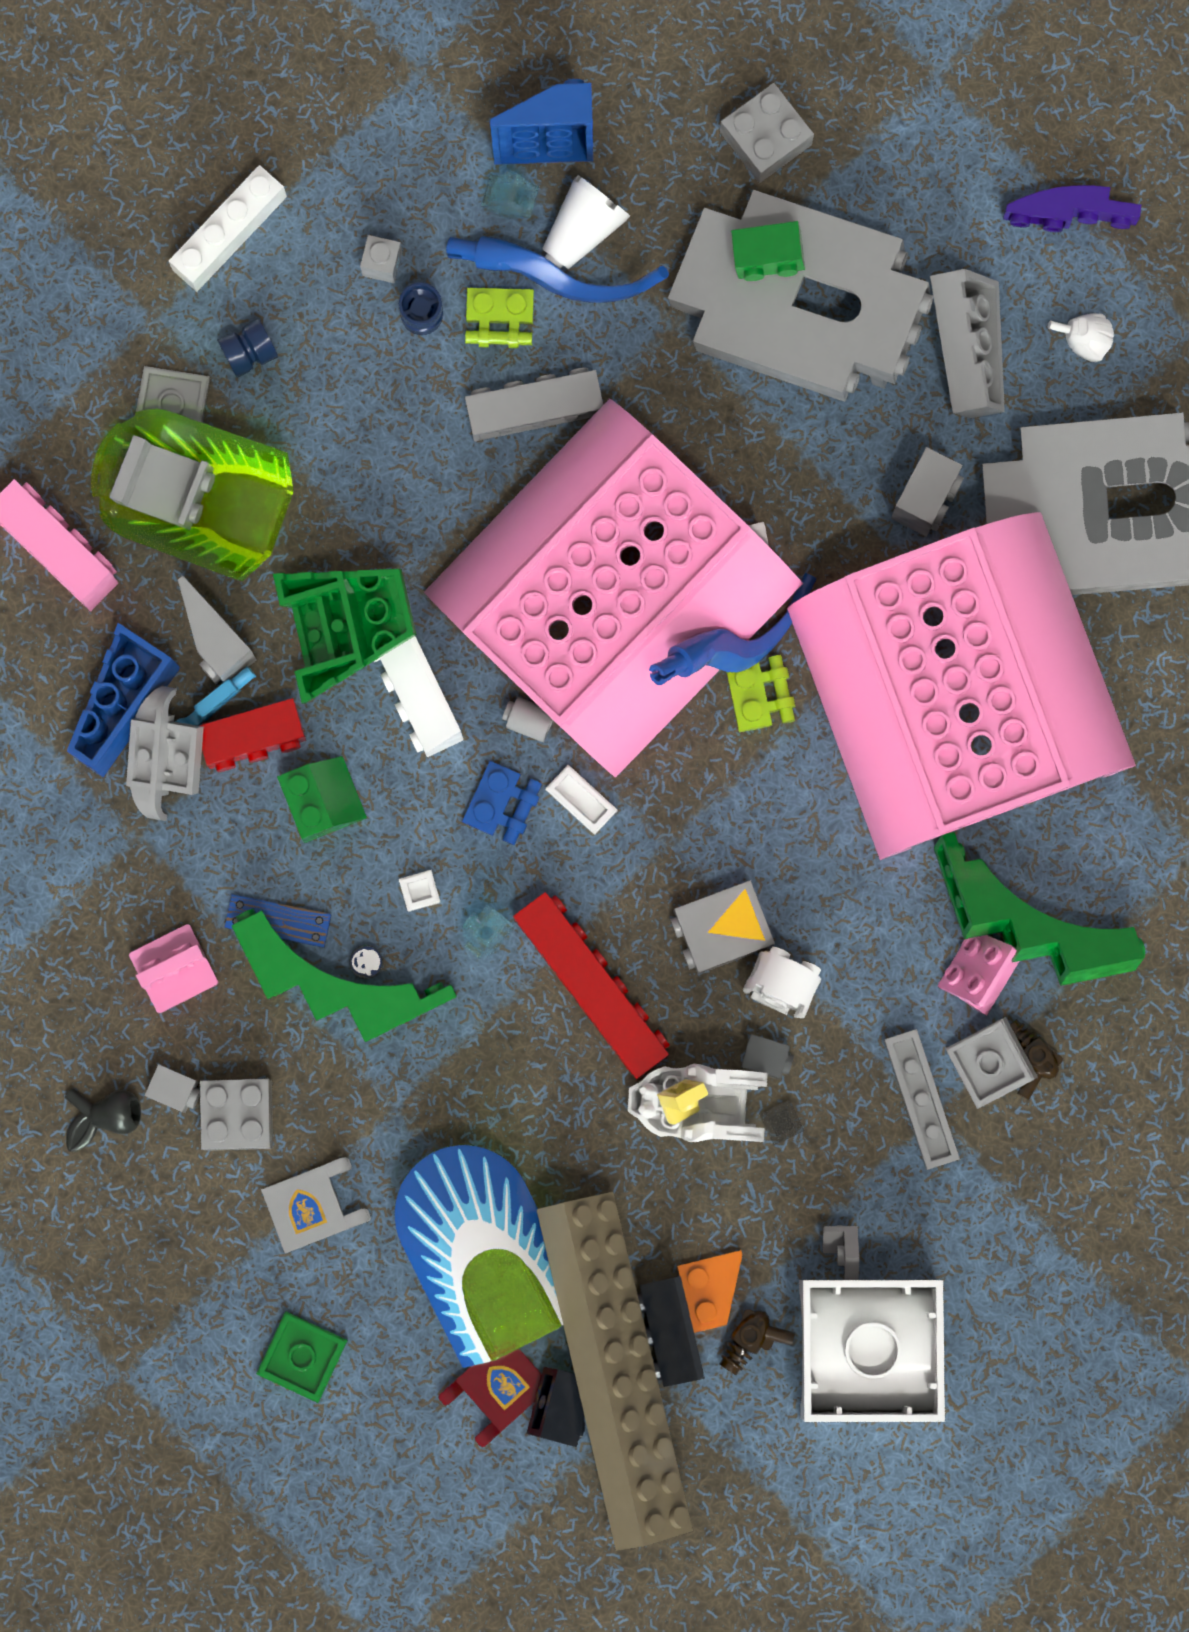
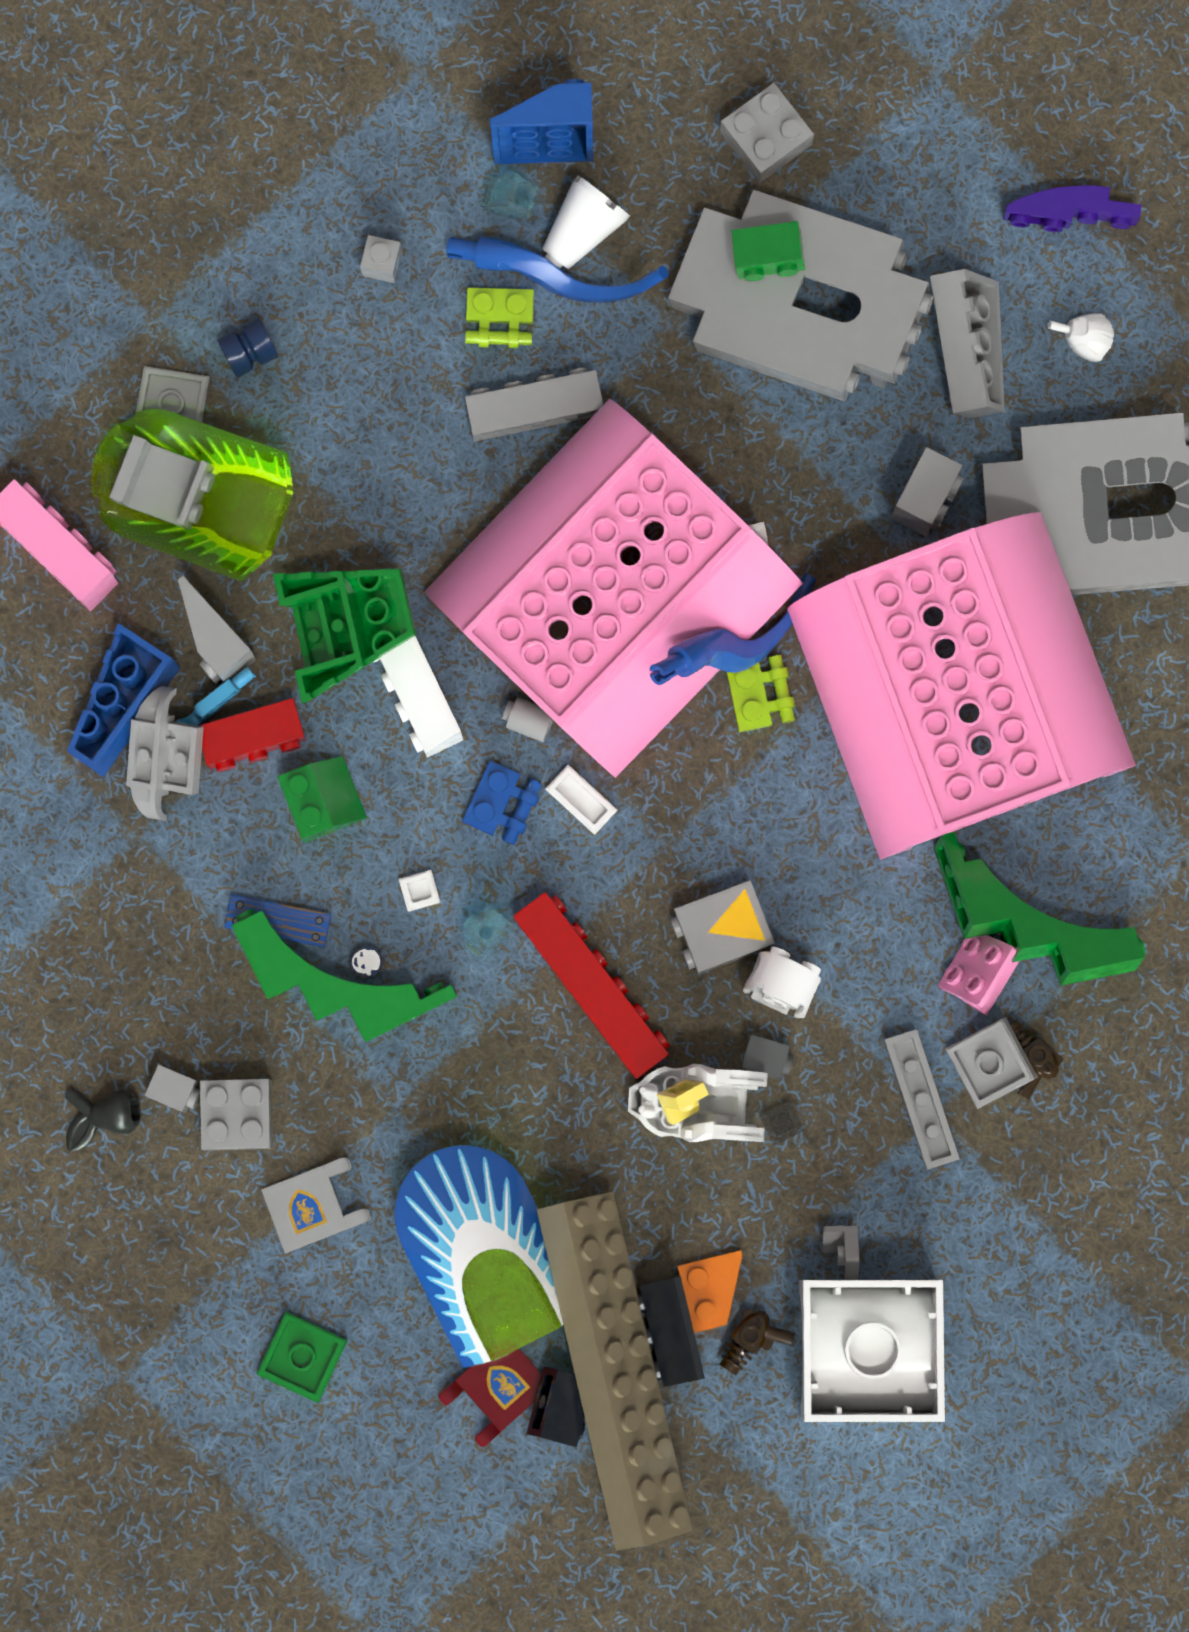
(173, 968): bright pink bracket -> none
(228, 228): white brick -> none
(421, 308): dark blue wheel -> none

